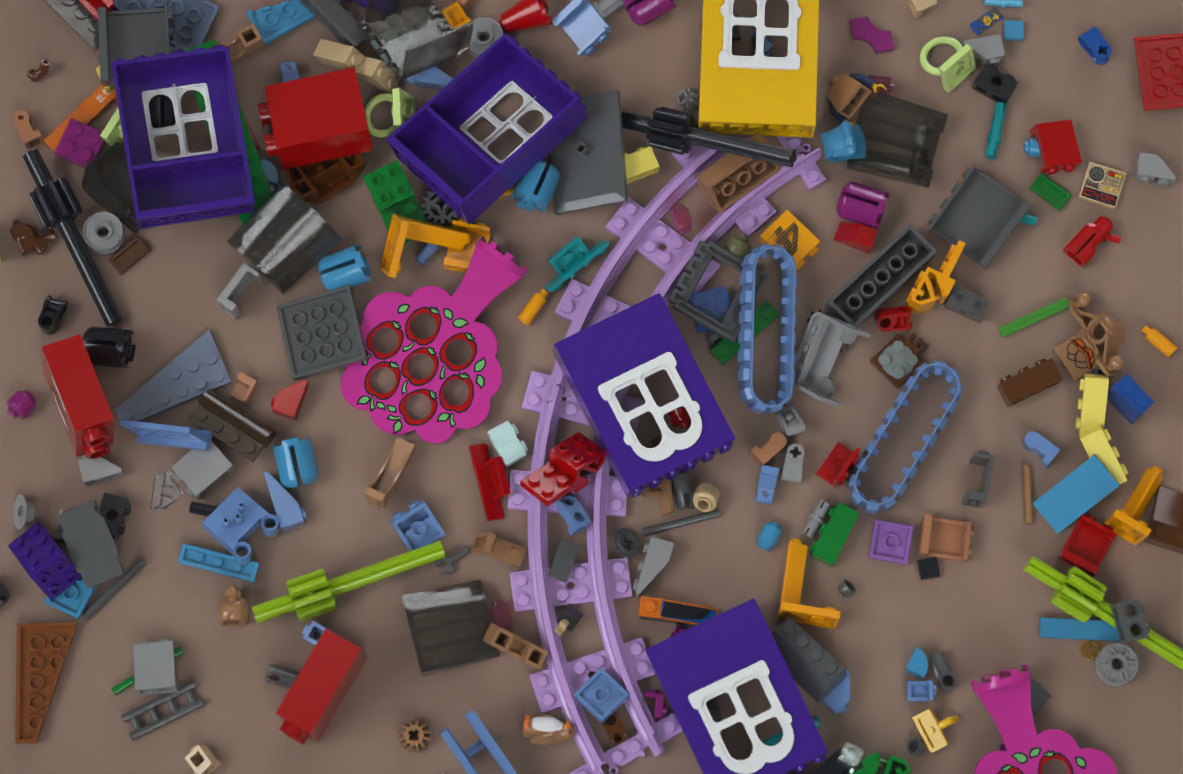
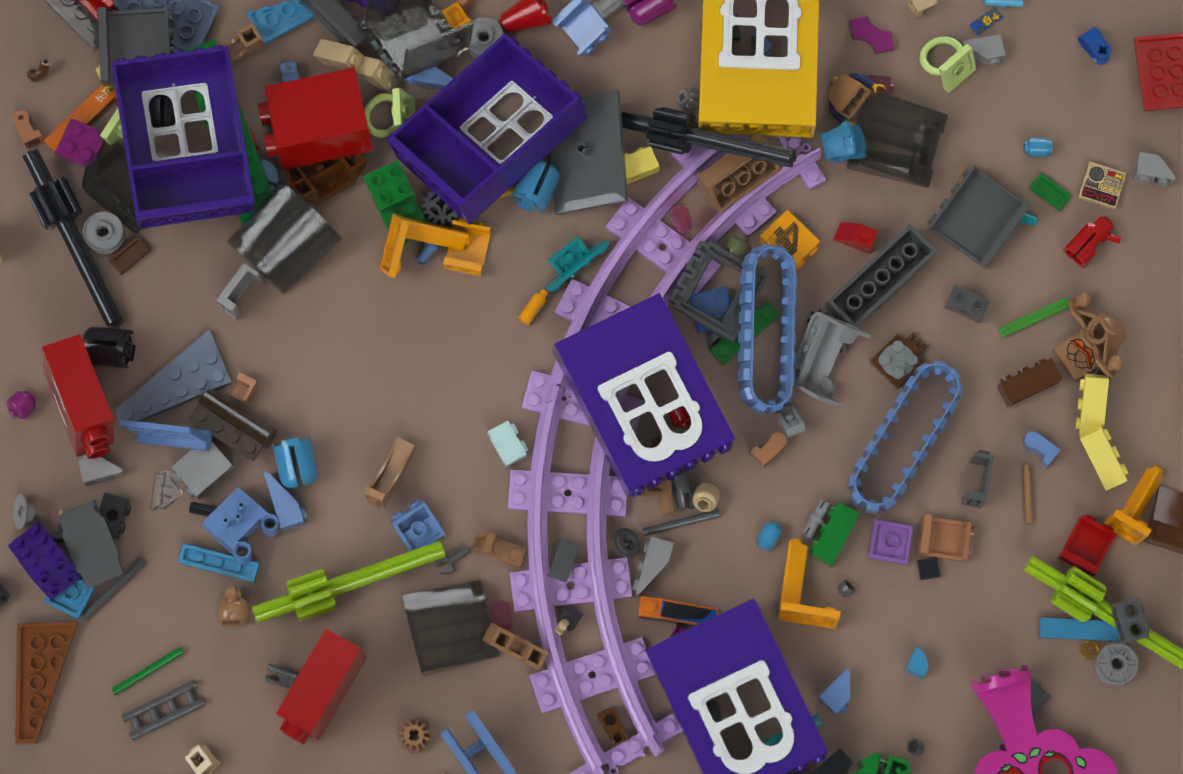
(29, 240): reddish brown animal -> none
(53, 311): black piece -> none
(154, 667): light grey panel -> none
(290, 400): red slope -> none
(310, 630): light blue brick -> none
(322, 332): dark grey plate -> none
(344, 268): dark azure cylinder -> none
(455, 317): dark pink piece -> none
(491, 481): red bracket -> none
(546, 729): animal -> none
(563, 470): red piece -> none
(573, 514): medium blue leg -> none
(601, 695): medium blue tile -> none
(660, 707): magenta bracket -> none
(766, 484): medium blue leg -> none
(793, 467): light grey piece -> none
(807, 661): dark grey slope -> none
(836, 465): red bracket -> none
(850, 756): clear light blue panel -> none
(862, 204): magenta cylinder -> none
(895, 320): red piece -> none
(921, 691): medium blue bracket -> none
(932, 730): yellow plate -> none
(934, 285): light orange piece -> none
(942, 670): dark grey piece -> none
(984, 86): black brick -> none
(994, 137): teal pin -> none
(1013, 30): dark azure tile -> none
(1057, 146): red panel -> none
(1076, 494): dark azure tile -> none
(1129, 398): blue brick -> none
(1159, 341): light orange cylinder -> none

